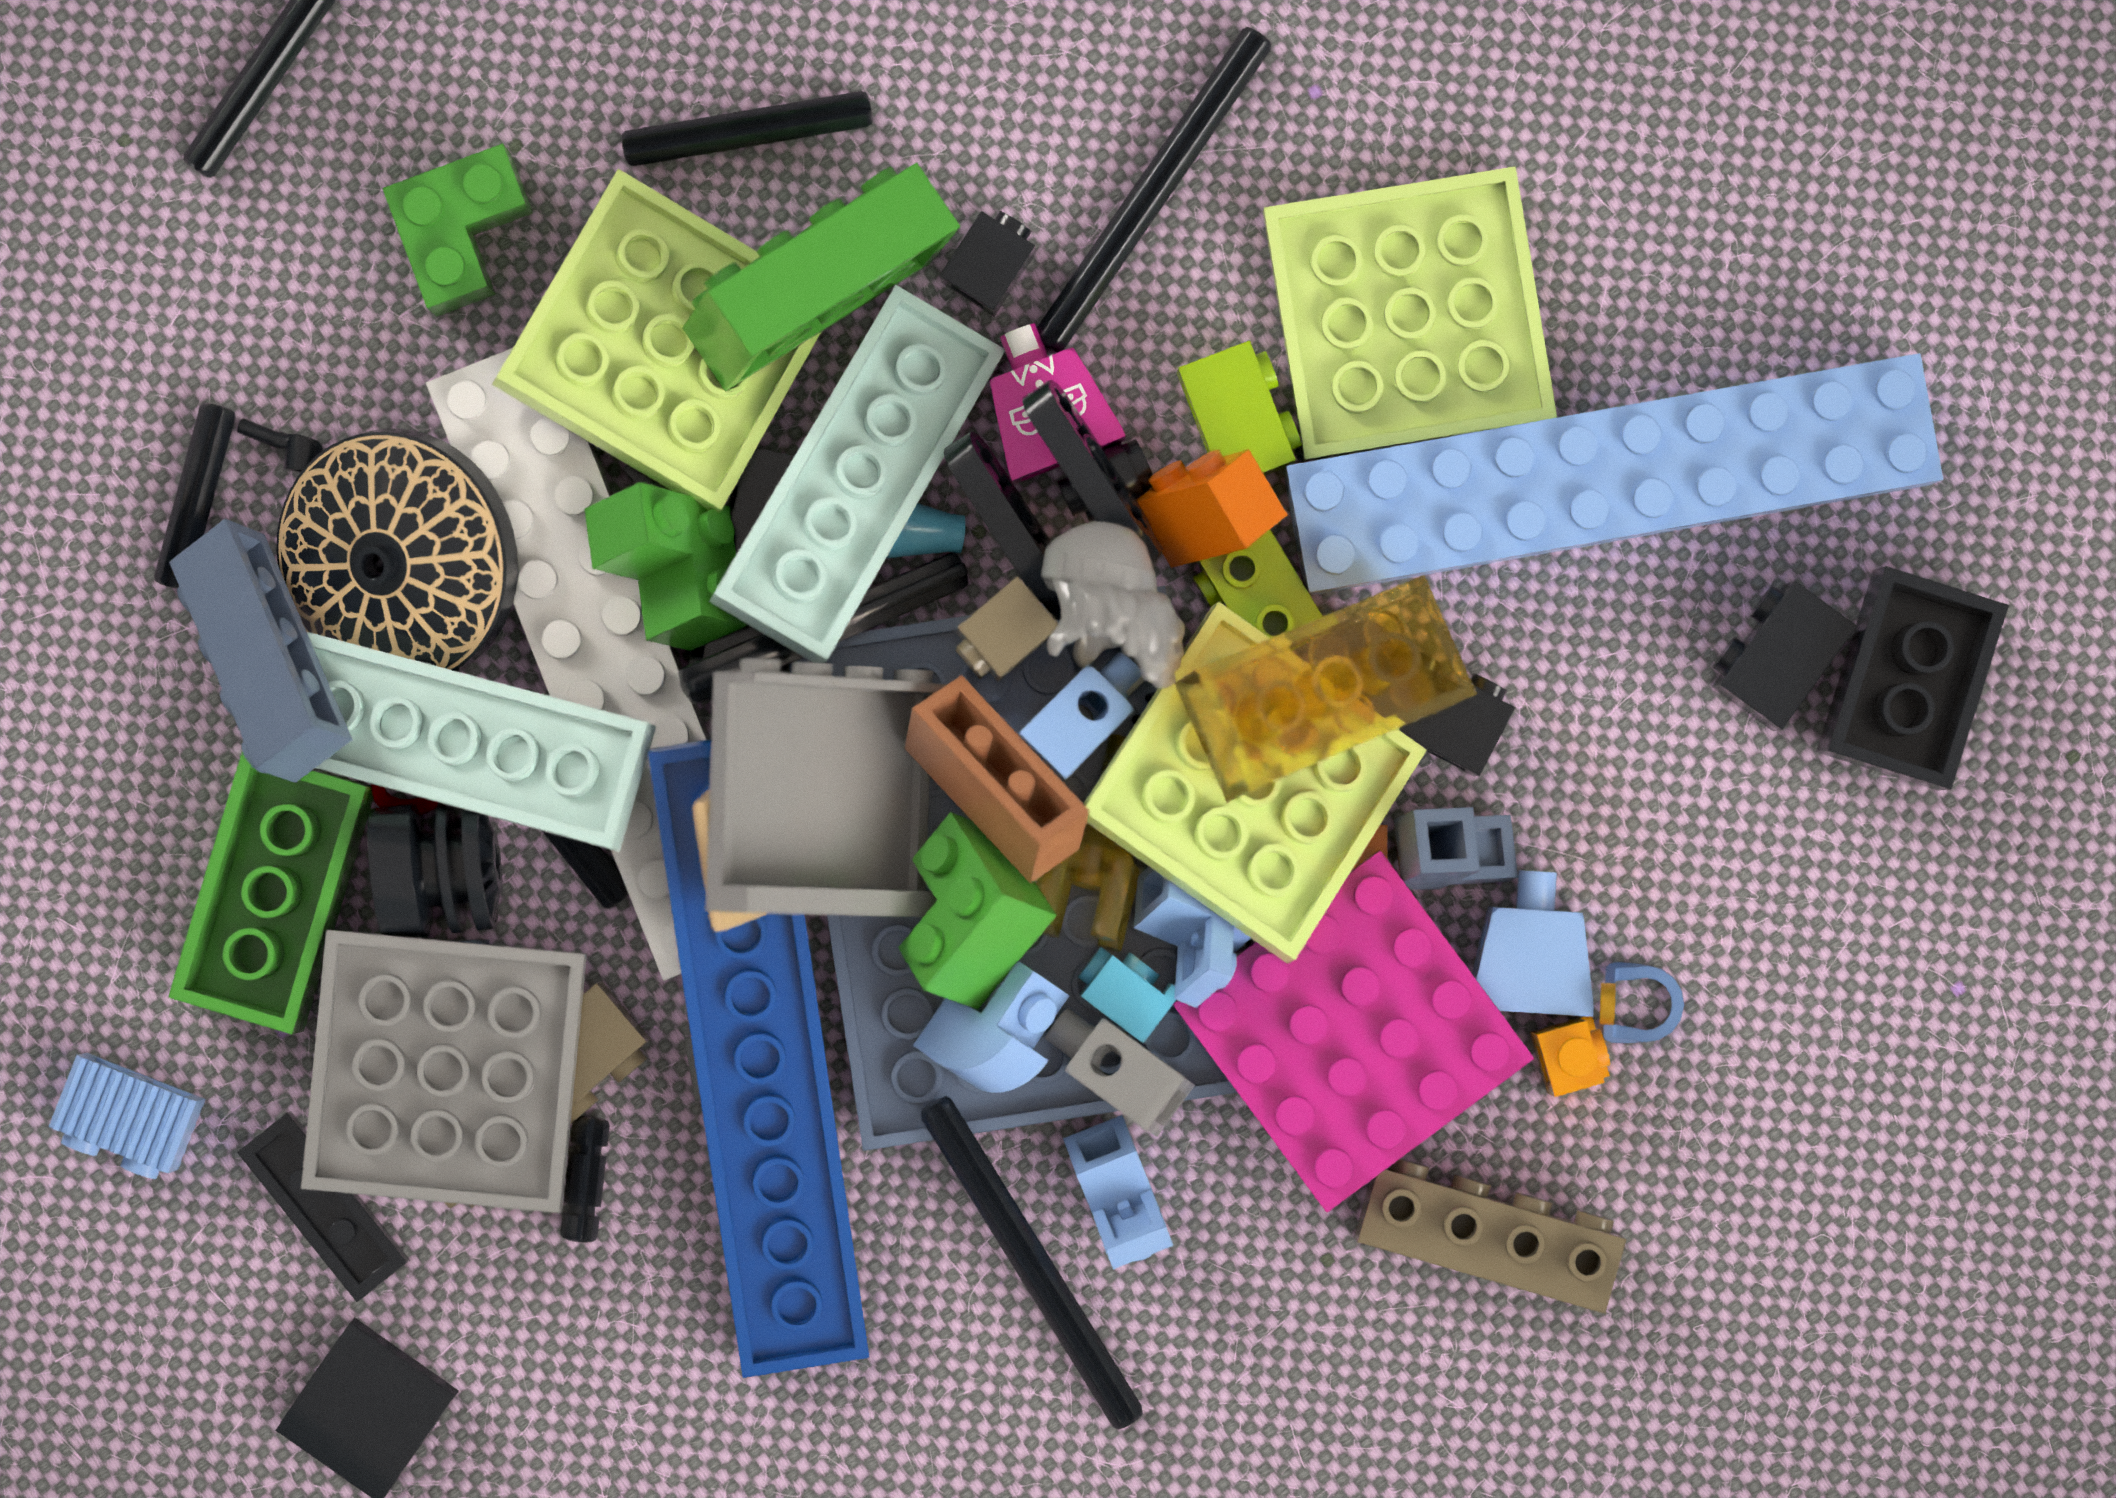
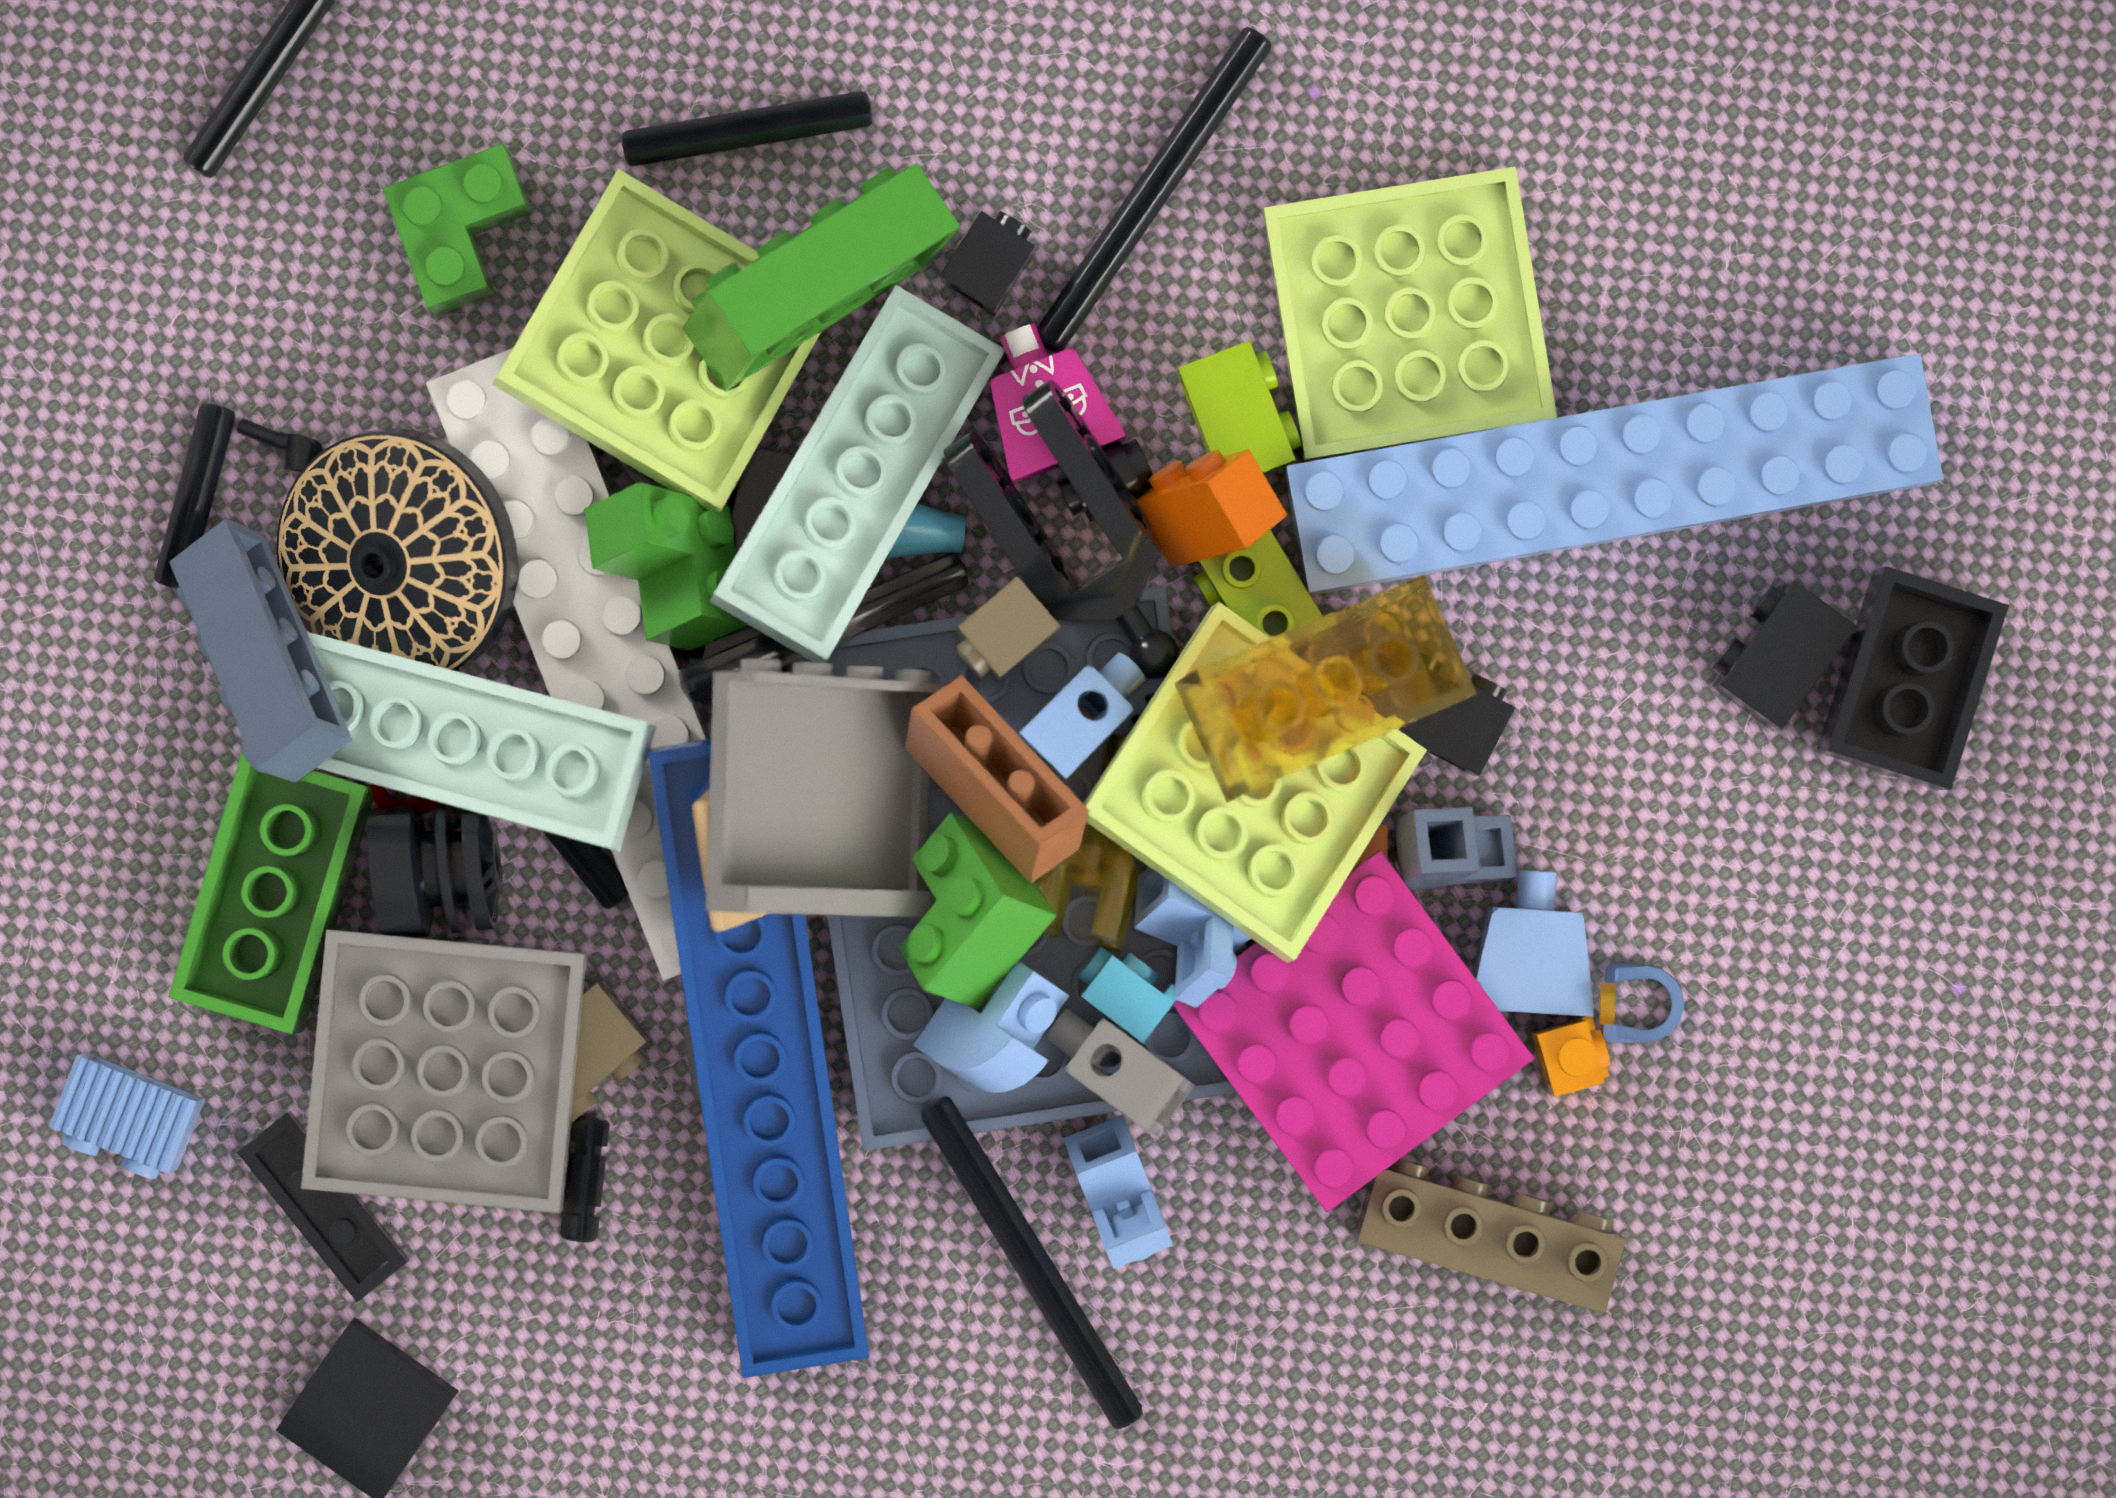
(1112, 600): light grey hair -> none

